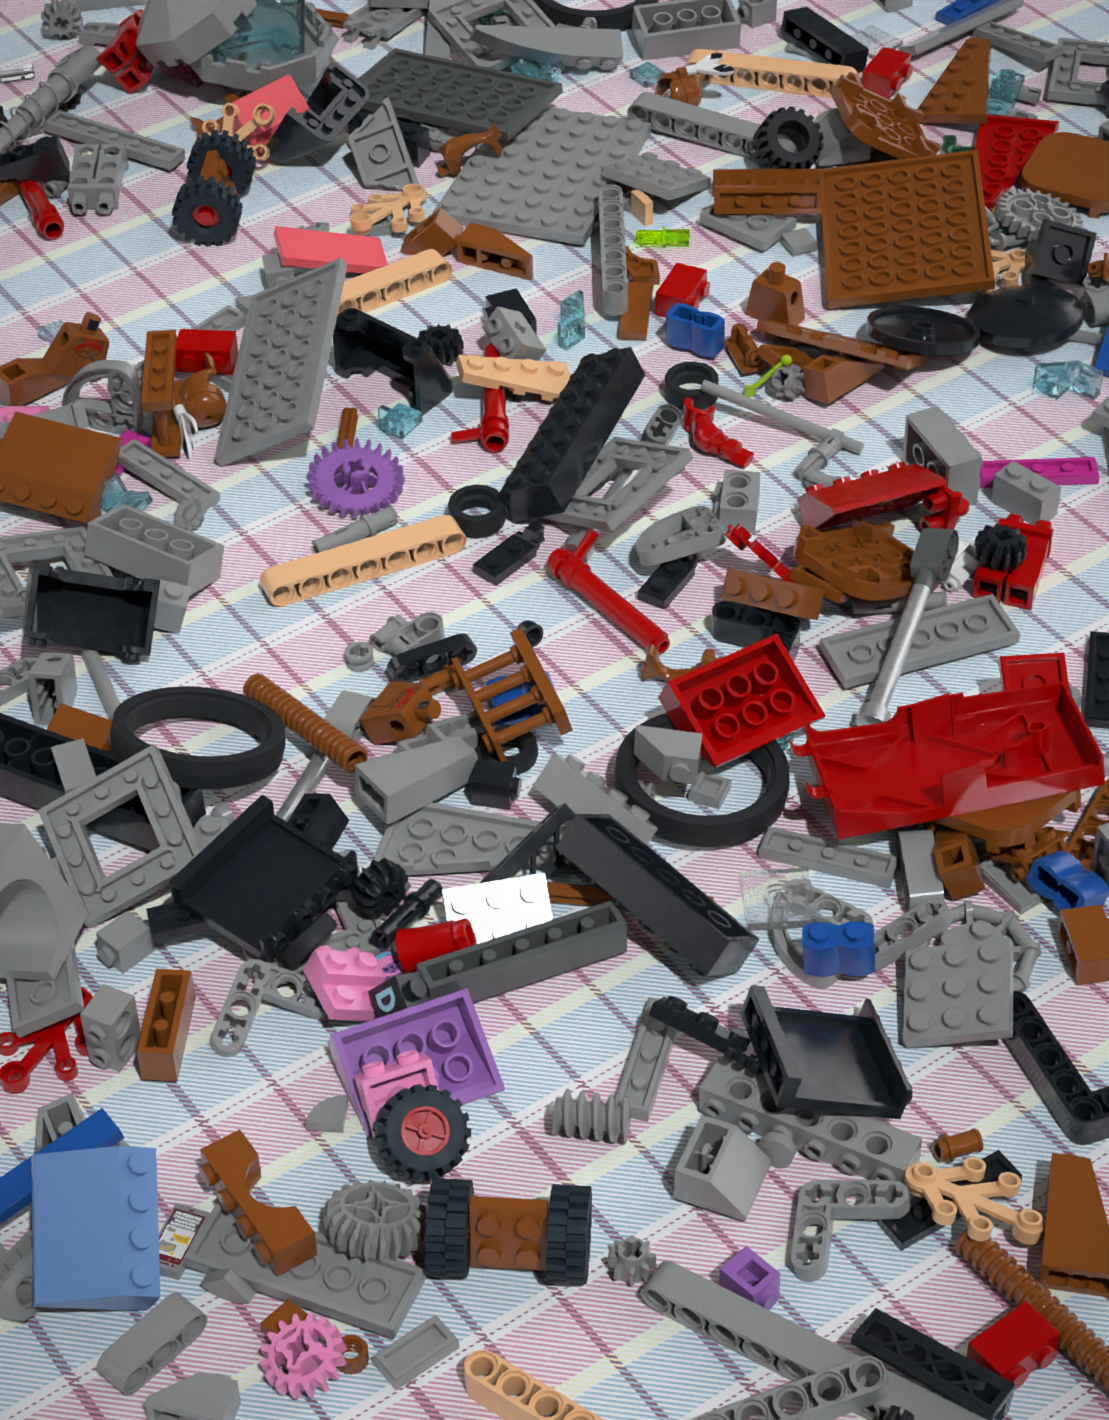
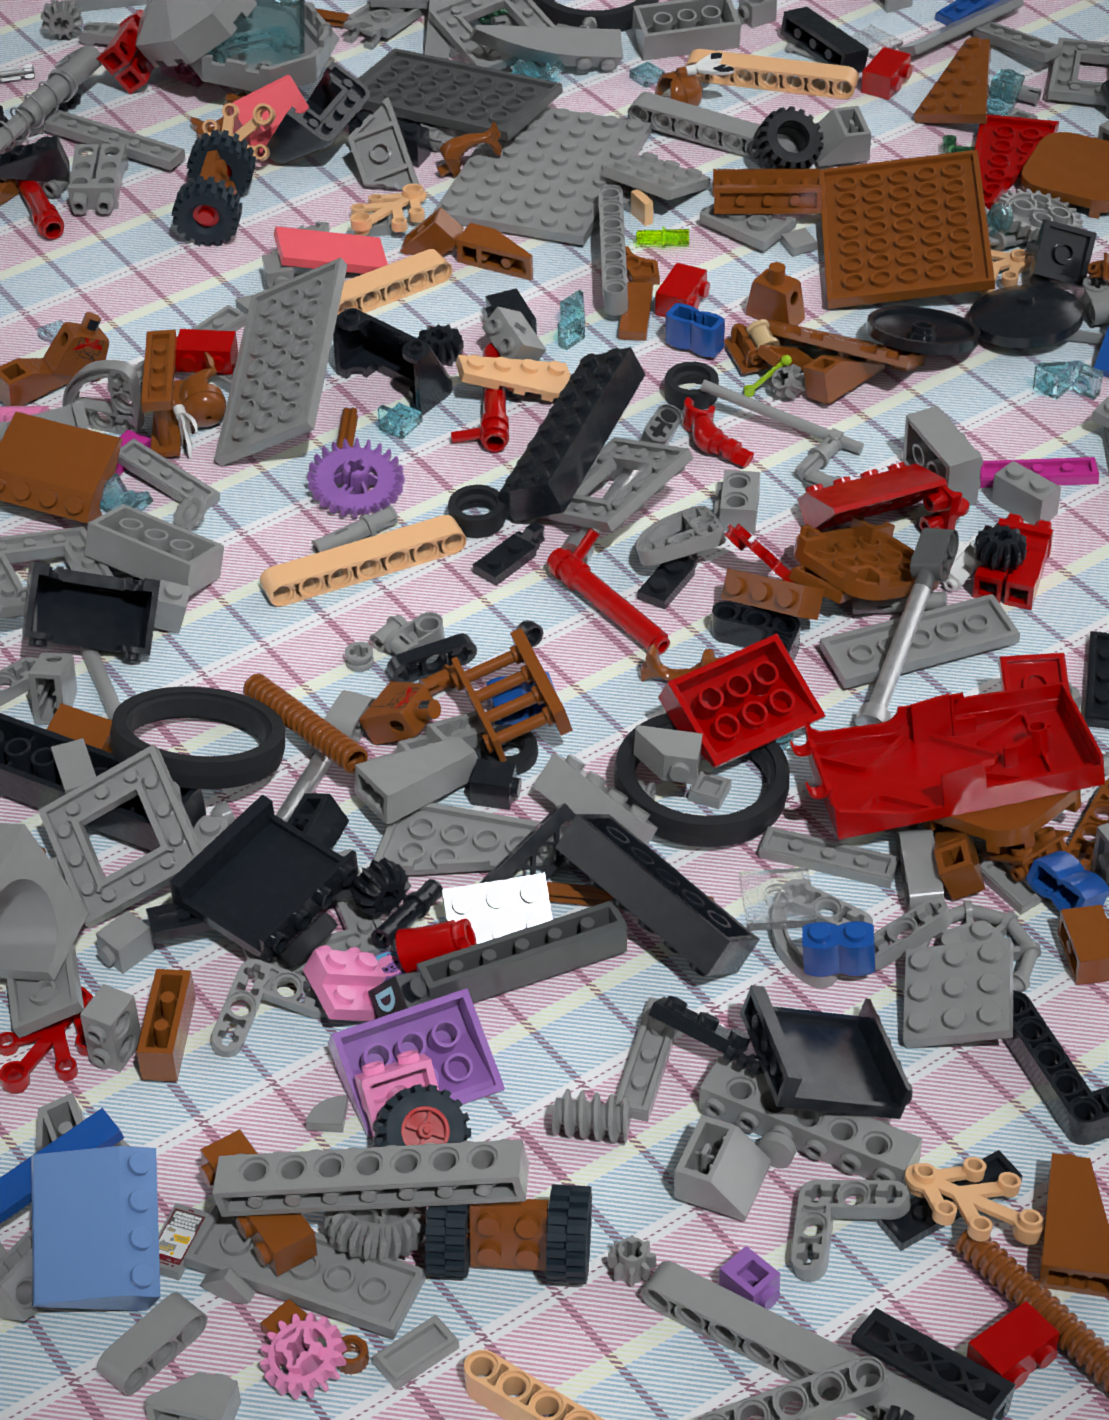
(371, 1178): none -> light grey brick
(760, 333): none -> tan bush
(881, 122): dark orange tile -> none
(957, 1145): dark orange pin -> none
(1000, 217): none -> clear light blue tile

